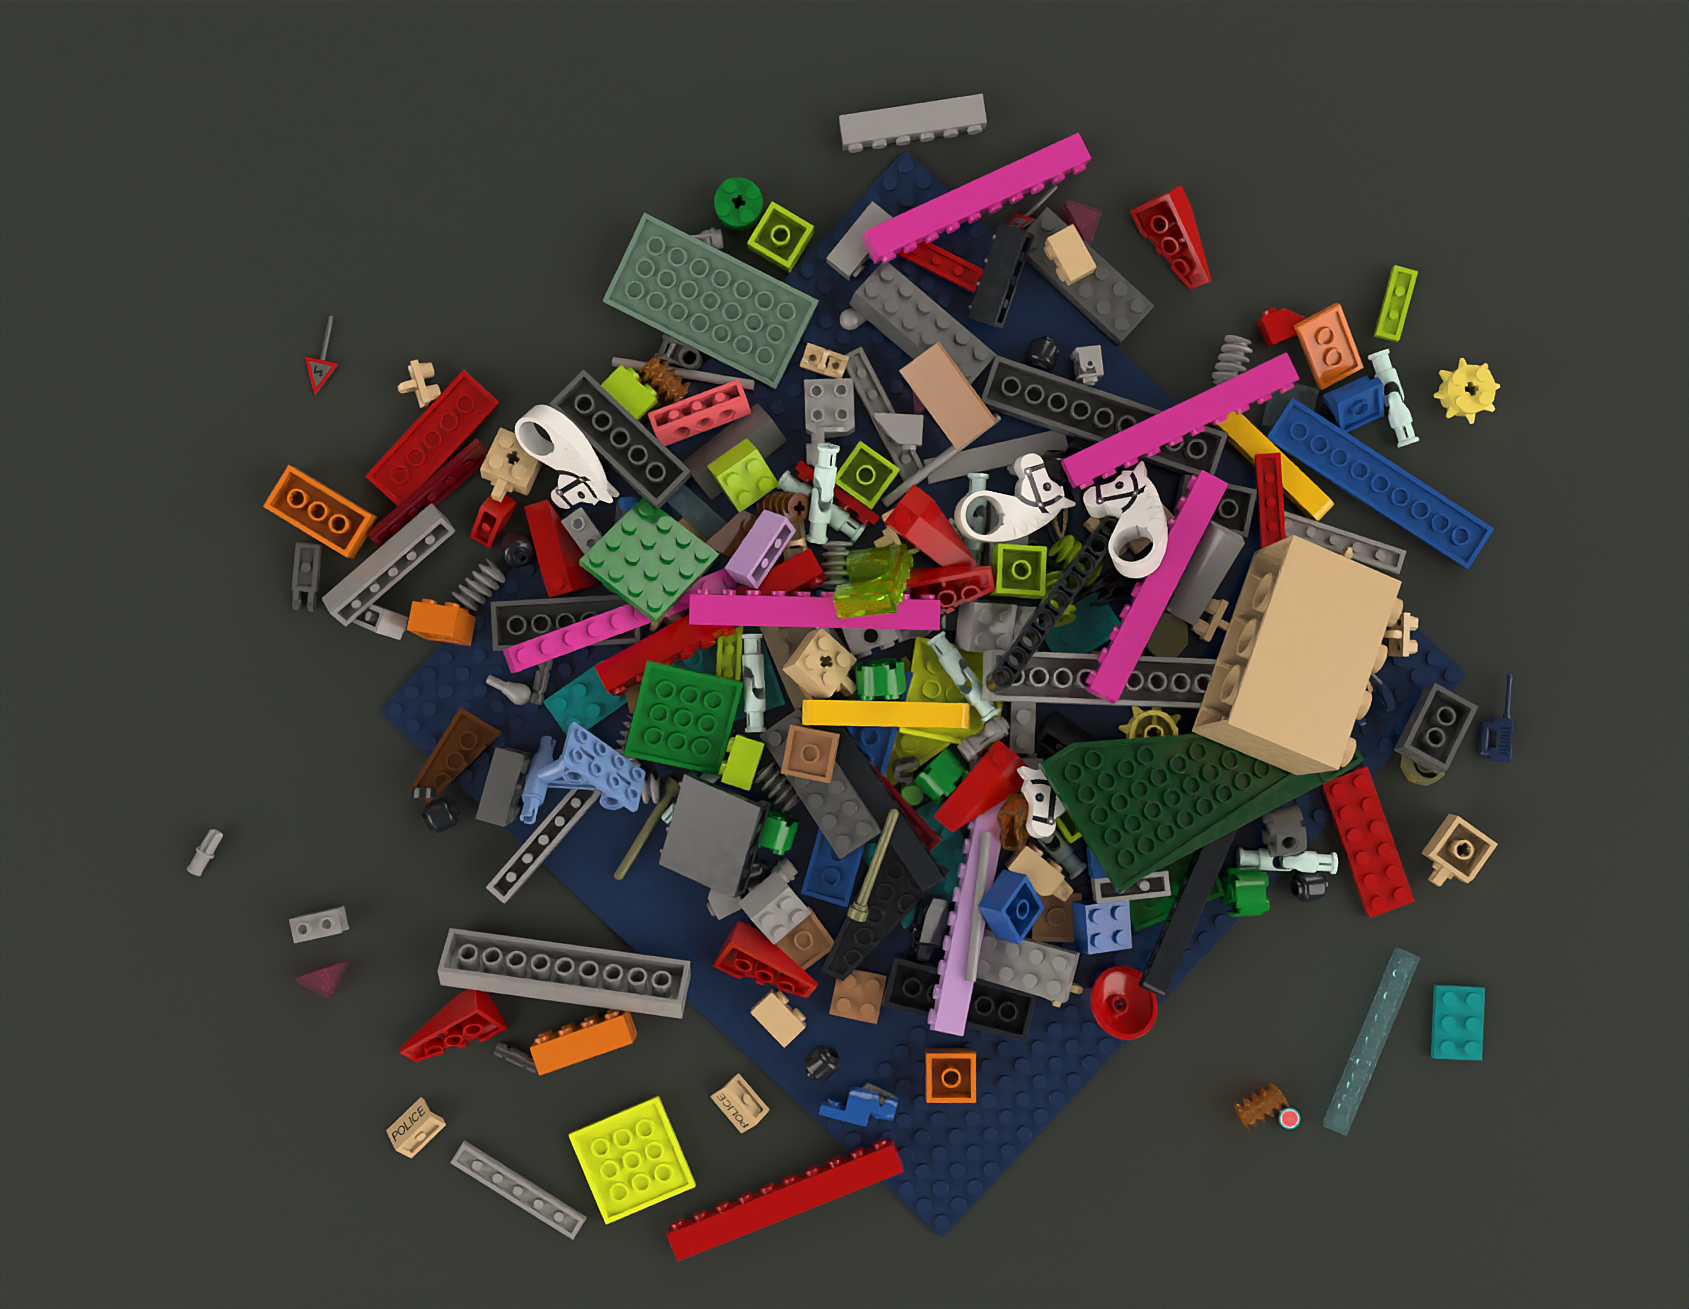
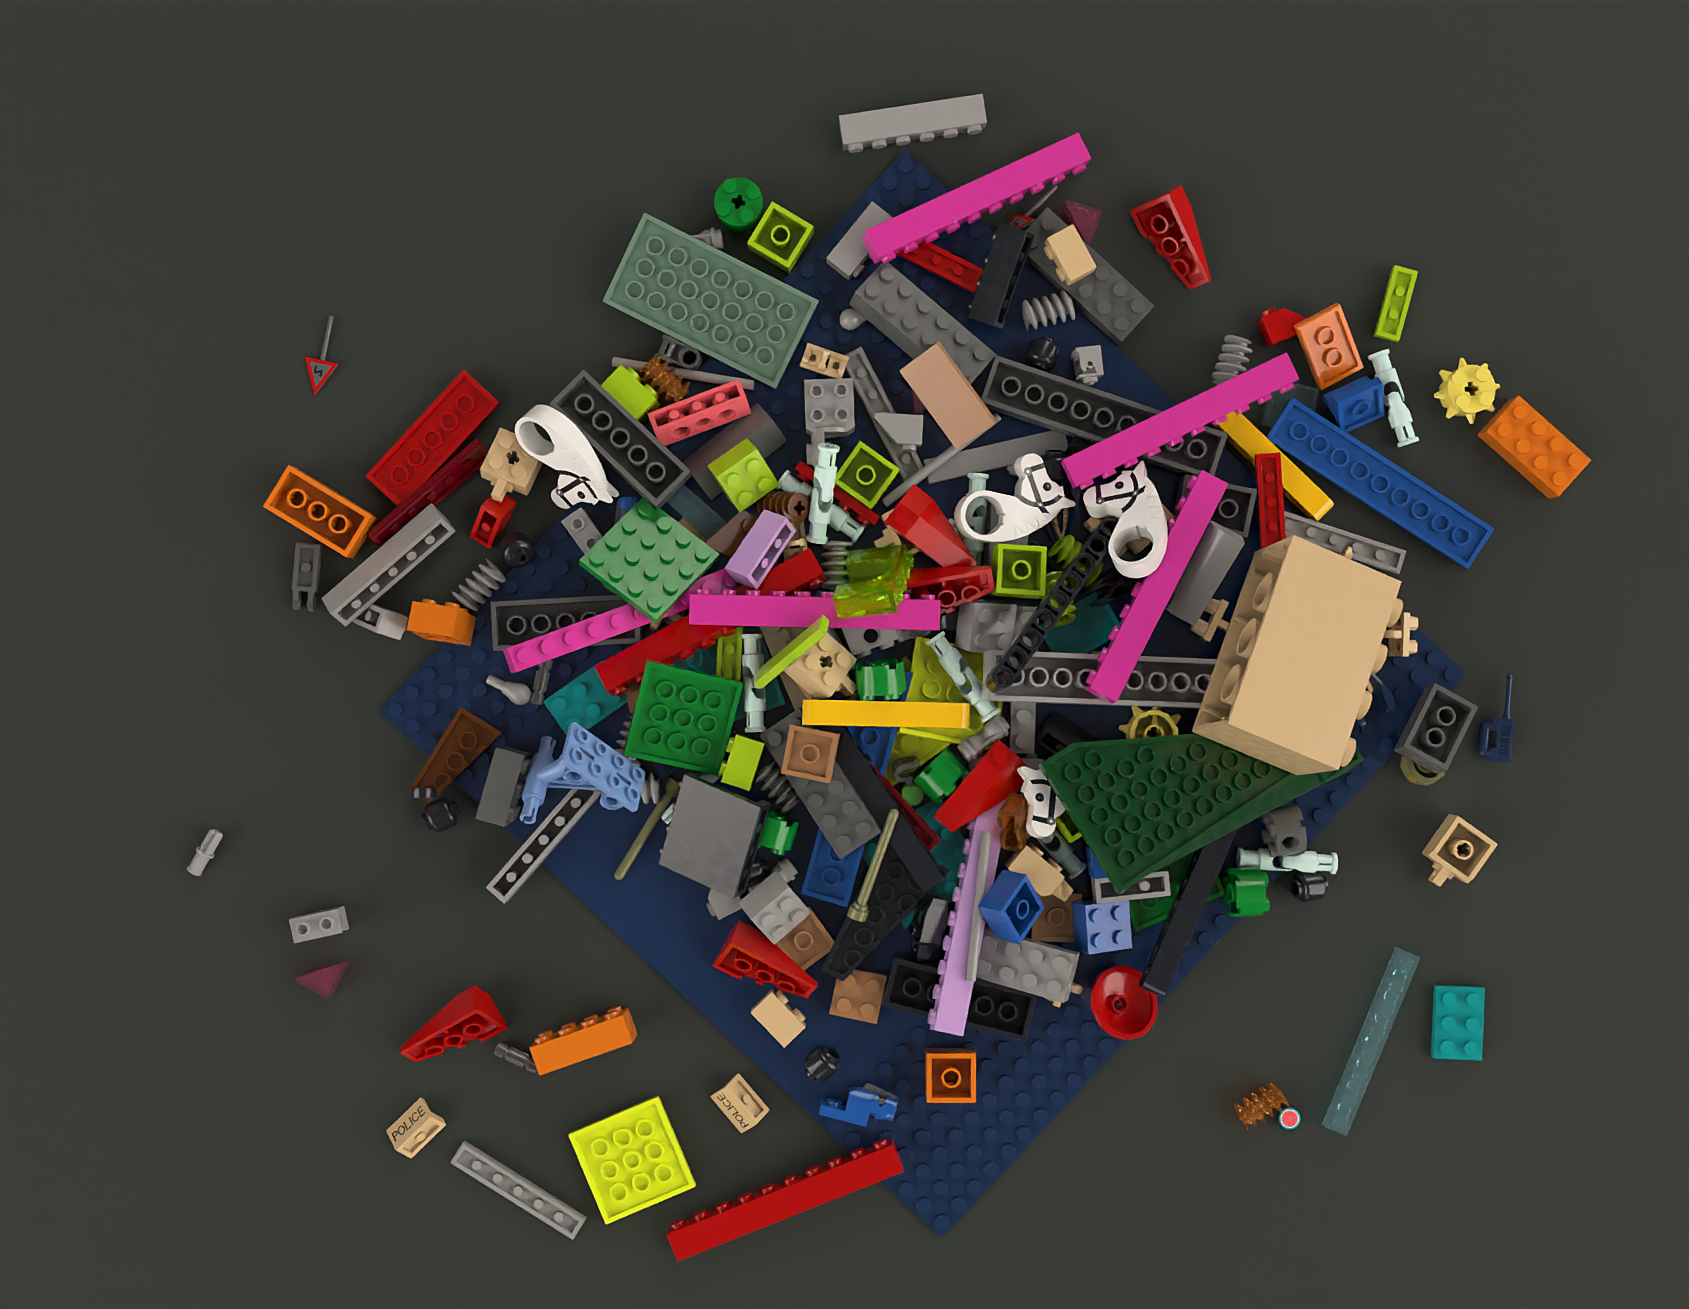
(418, 373): tan hips -> none
(557, 552): red wedge -> none
(565, 973): light grey brick -> none
(792, 652): none -> lime tile
(1047, 310): none -> light grey piece
(1168, 636): olive hat -> none
(1367, 842): red plate -> none
(1534, 447): none -> orange brick

